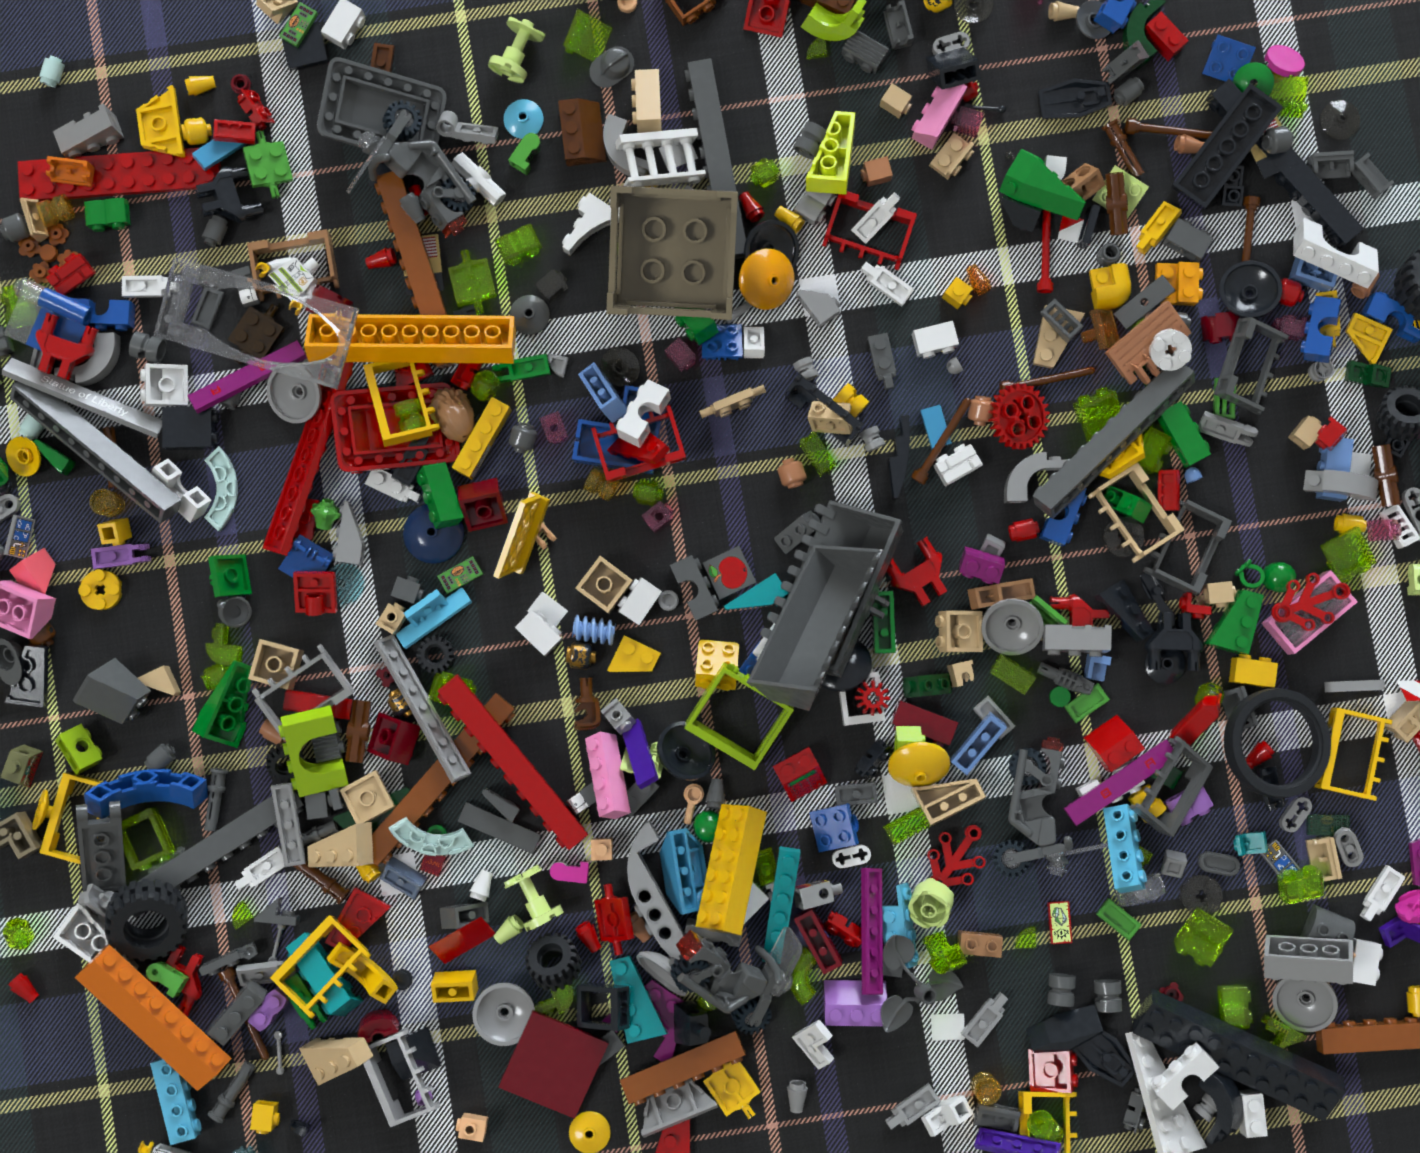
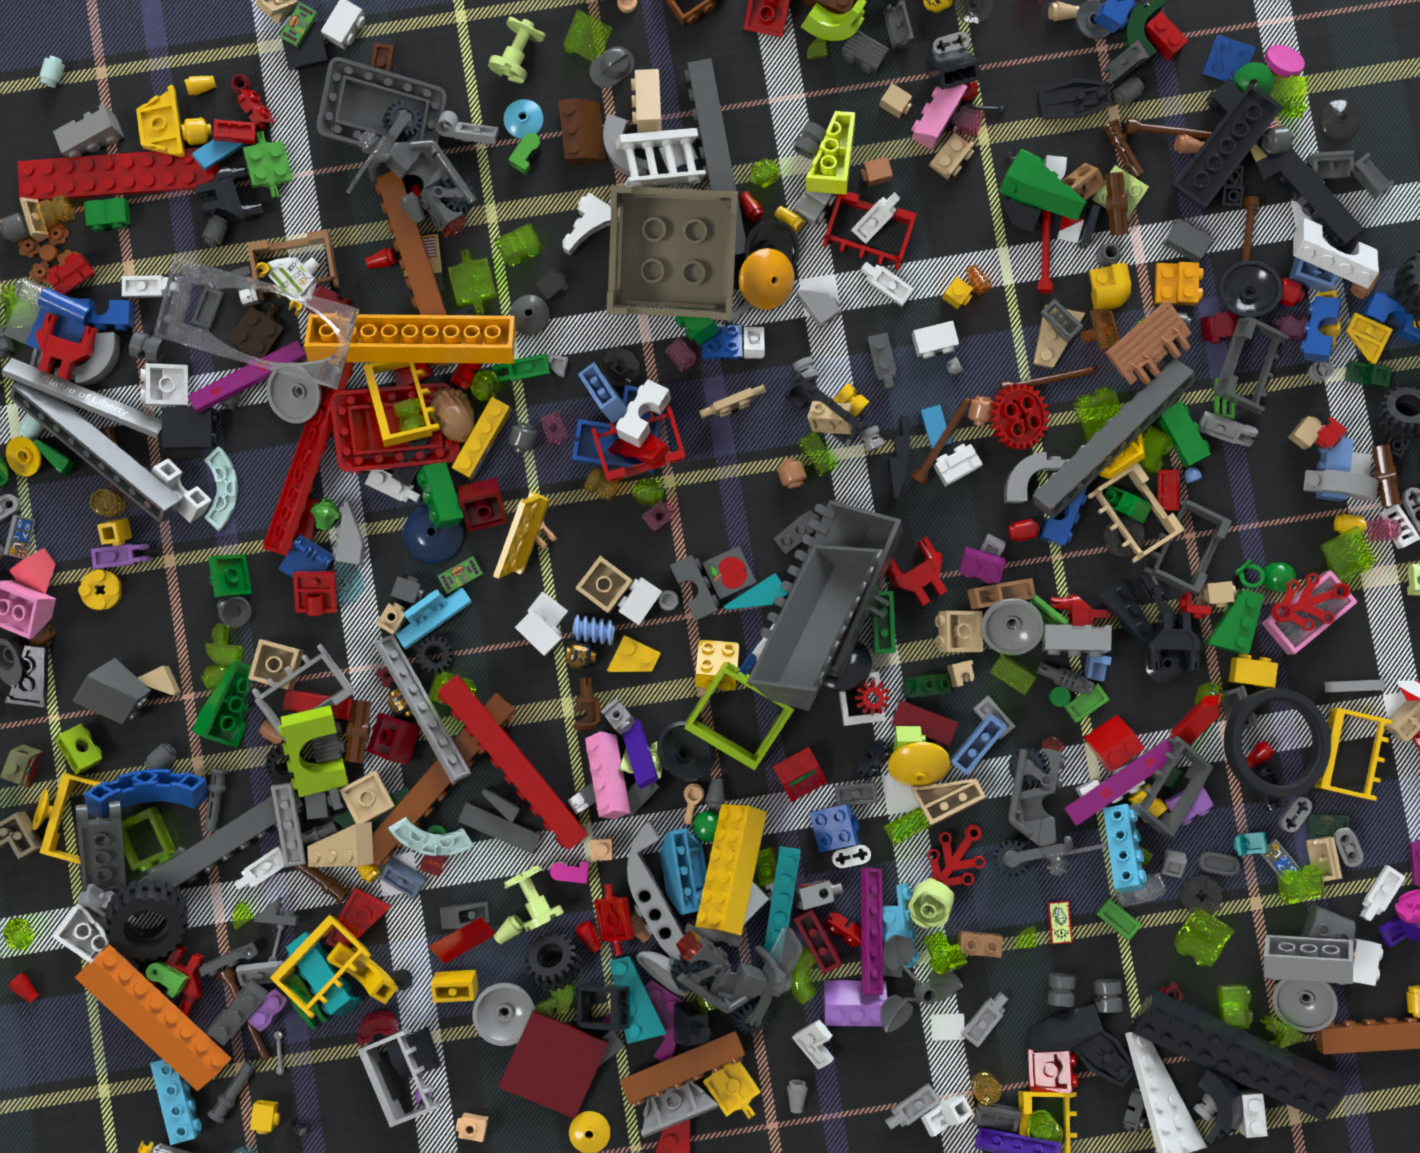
(70, 171): orange hinge -> none
(334, 1056): tan wedge -> none
(478, 179): white piece -> none
(481, 887): white cone -> none
(1154, 294): dark grey tile -> none
(1157, 226): yellow hinge -> none
(1160, 344): white plate -> none
(1193, 1062): white arch -> none

